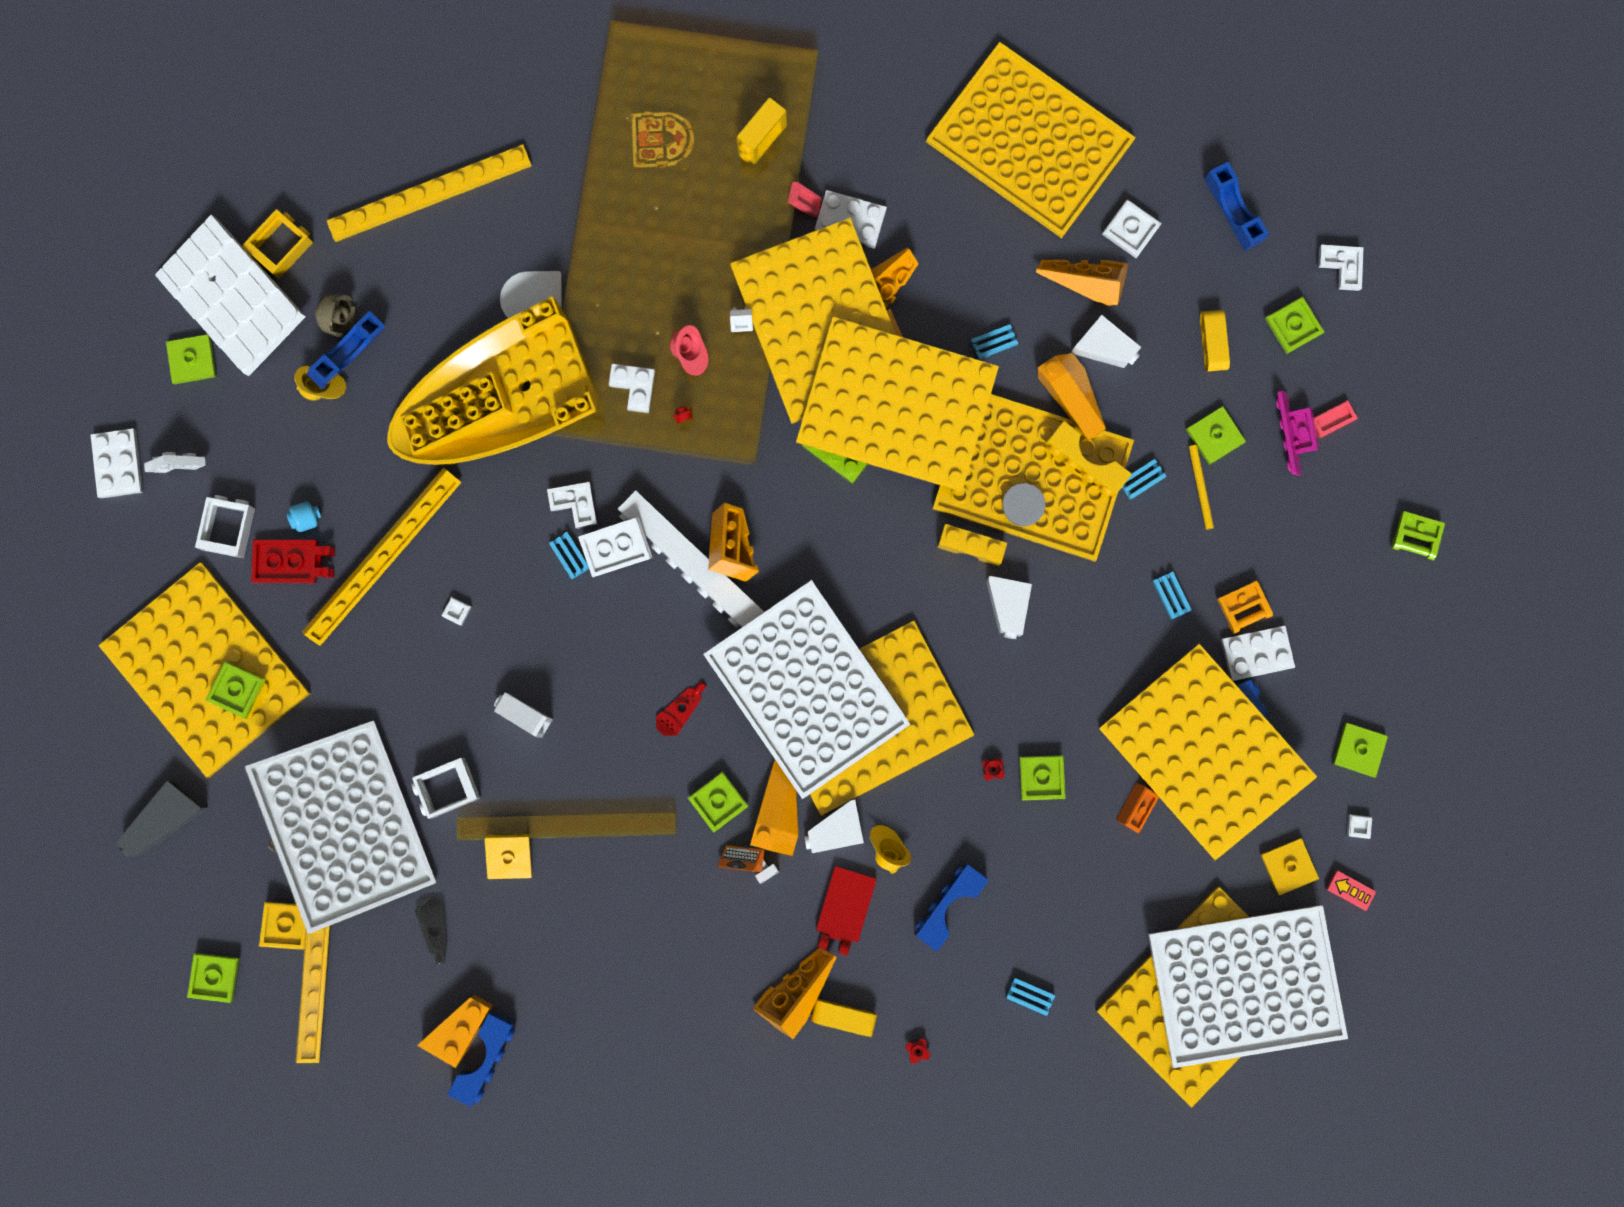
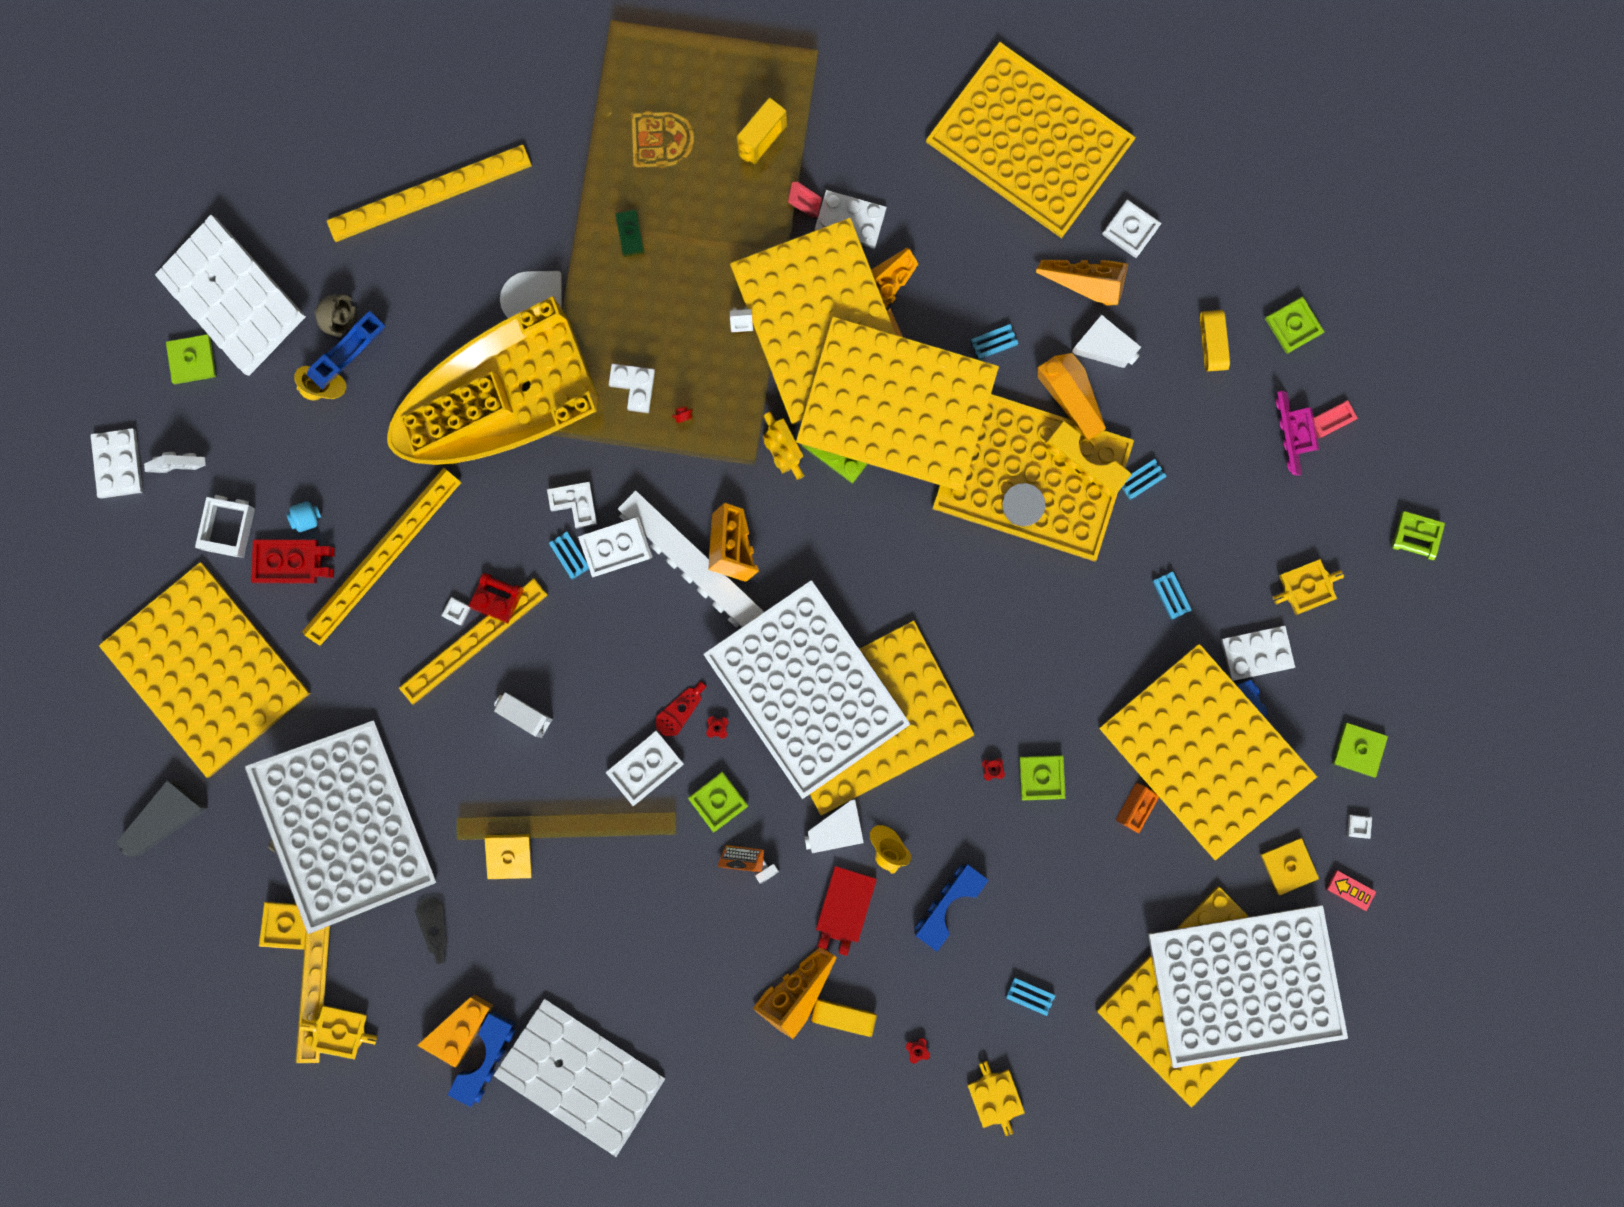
(213, 977): lime plate -> none
(235, 689): lime plate -> none
(265, 231): yellow window -> none
(338, 1032): none -> yellow plate
(465, 777): white window -> none
(468, 646): none -> yellow tile
(492, 604): none -> red plate
(595, 1090): none -> white piece
(629, 233): none -> dark green plate
(644, 768): none -> white plate
(689, 349): coral piece -> none
(721, 732): none -> red plate
(778, 817): light orange wedge -> none
(782, 446): none -> yellow plate
(973, 544): yellow arch -> none
(996, 1098): none -> yellow plate
(1009, 604): white slope -> none
(1203, 497): yellow bar -> none
(1215, 435): lime plate -> none
(1225, 189): blue arch -> none
(1241, 600): light orange plate -> none
(1308, 587): none -> yellow plate
(1348, 261): white plate -> none

